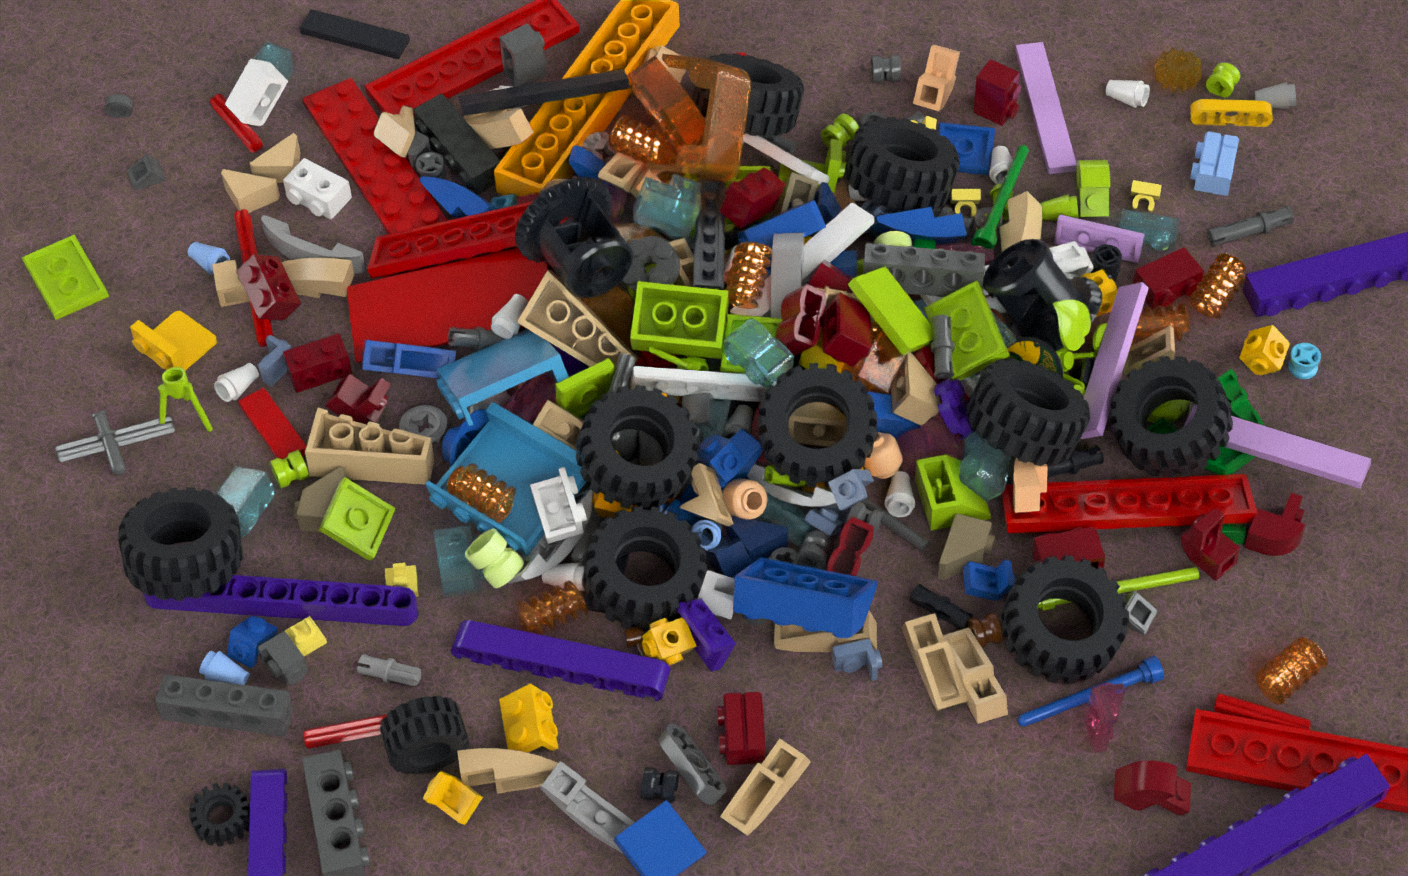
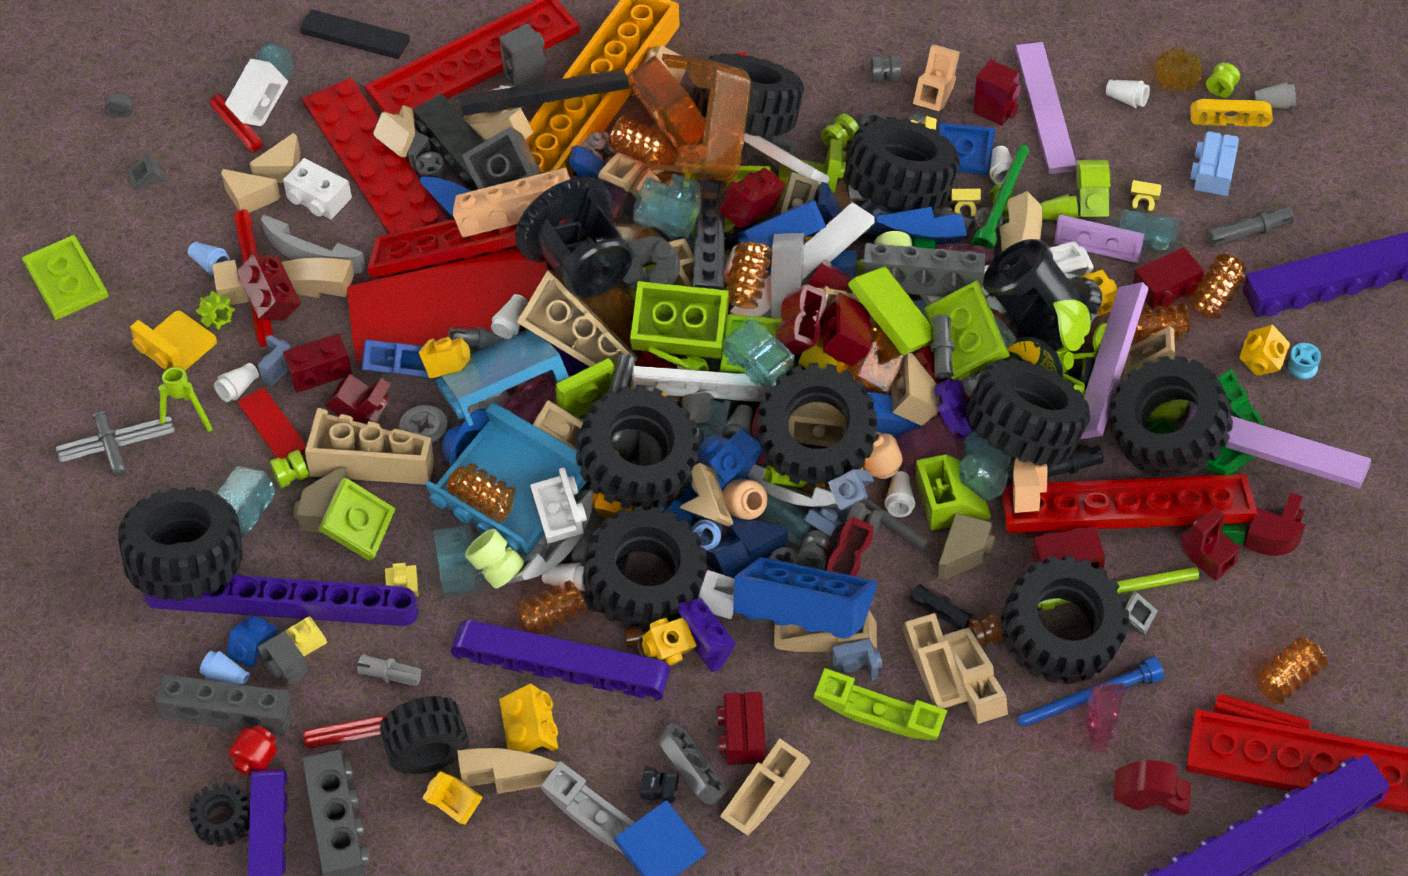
(215, 310): none -> lime gear
(253, 750): none -> red head
(444, 356): none -> yellow brick
(501, 159): none -> dark grey brick
(502, 203): none -> light nougat brick
(878, 710): none -> lime slope
(988, 581): blue bracket -> none
(1107, 258): black wheel -> none

